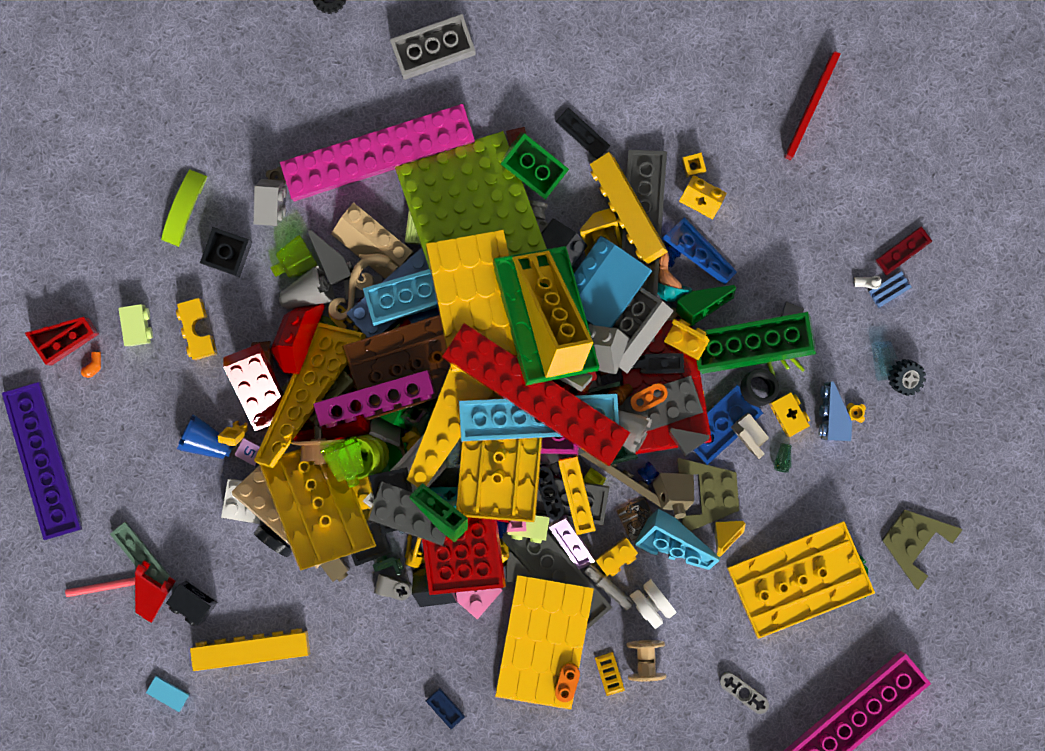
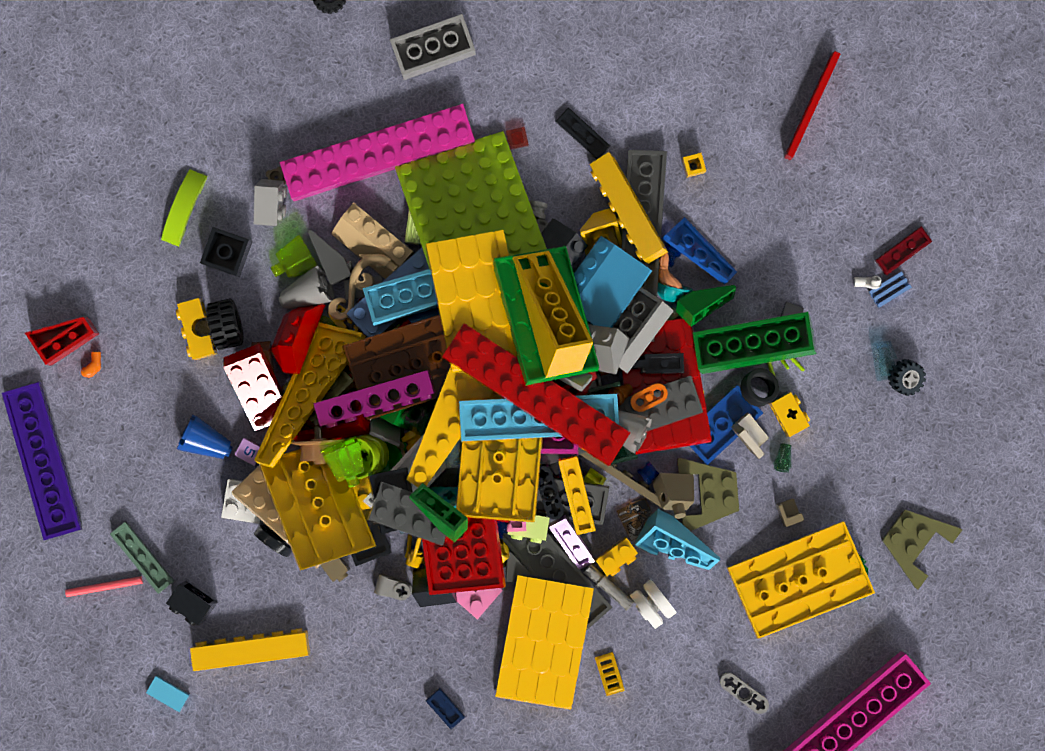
(135, 325): yellowish green brick -> none
(149, 593): red flag -> none
(224, 324): none -> black tyre
(233, 435): yellow plate -> none
(384, 562): clear green bracket -> none
(533, 165): green slope -> none
(567, 683): orange plate -> none
(646, 660): tan hose -> none
(687, 339): yellow bracket -> none
(687, 440): dark grey slope -> none
(703, 197): yellow brick -> none
(726, 534): yellow slope -> none
(789, 512): none -> dark tan panel
(835, 419): medium blue slope -> none
(860, 412): yellow plate -> none

